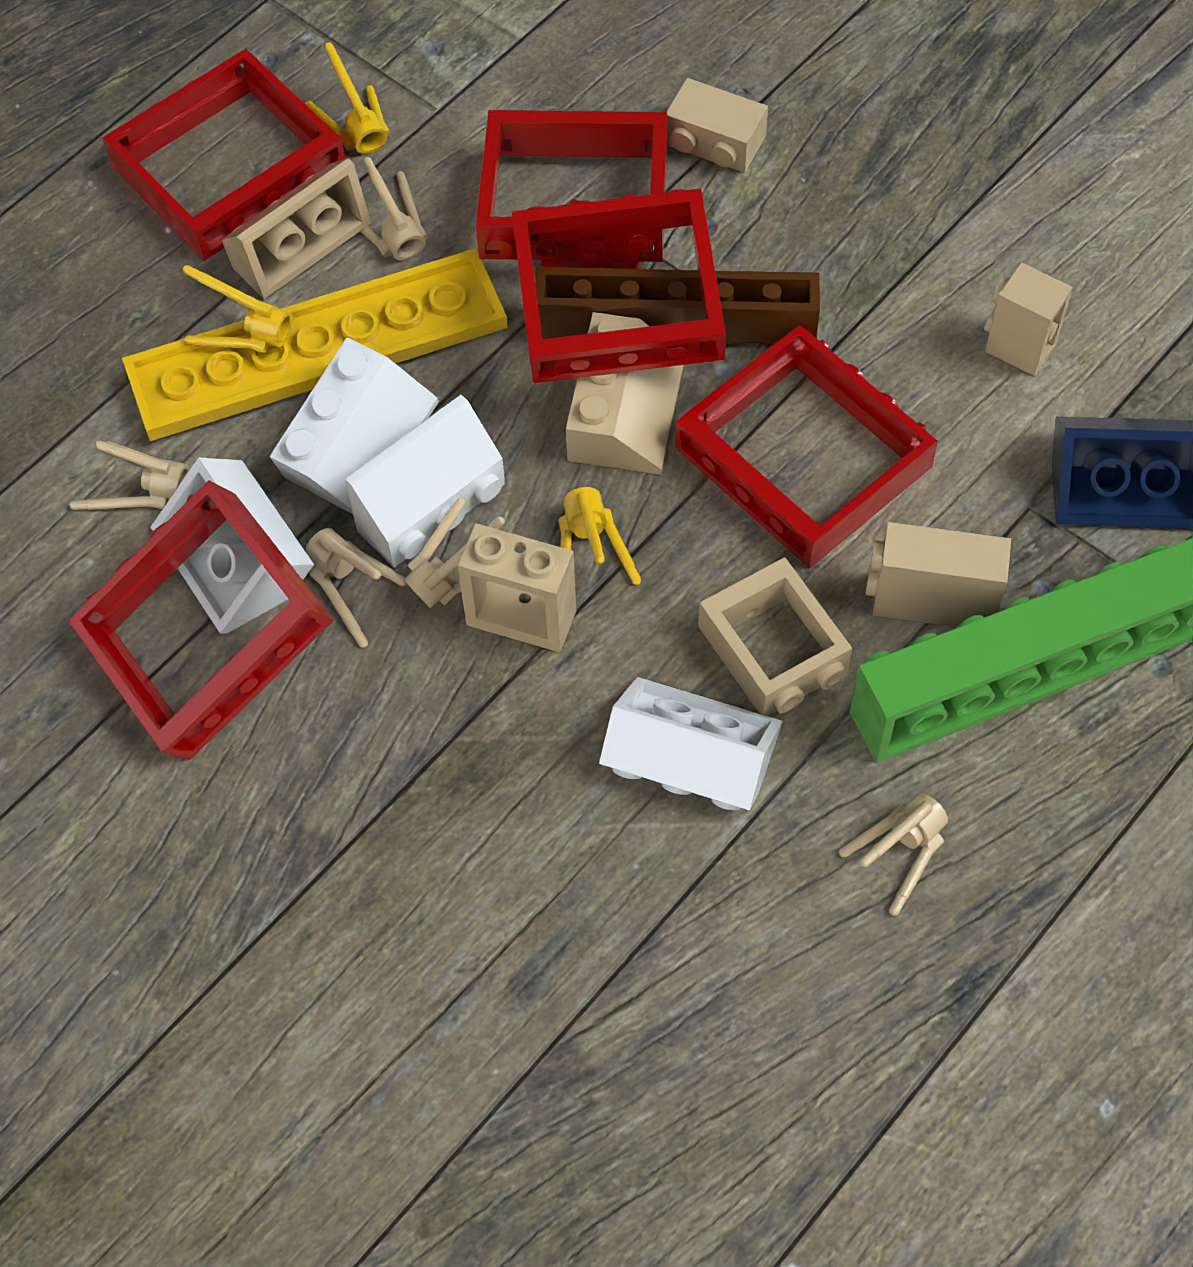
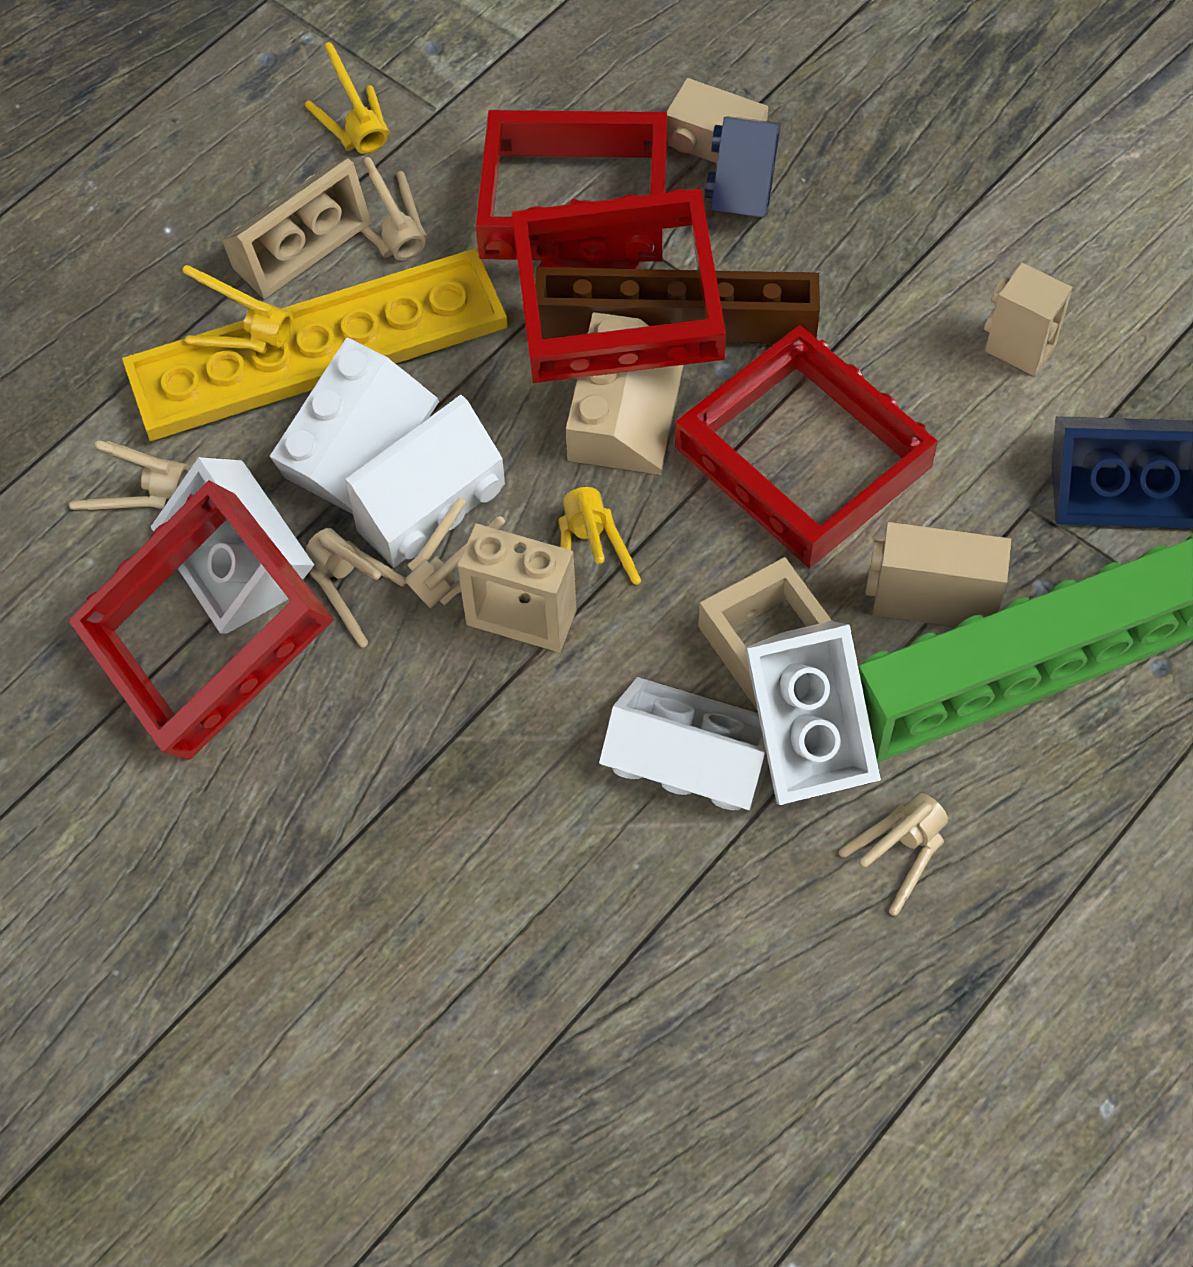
(196, 104): red window -> none
(744, 165): none -> dark blue brick
(812, 711): none -> white slope

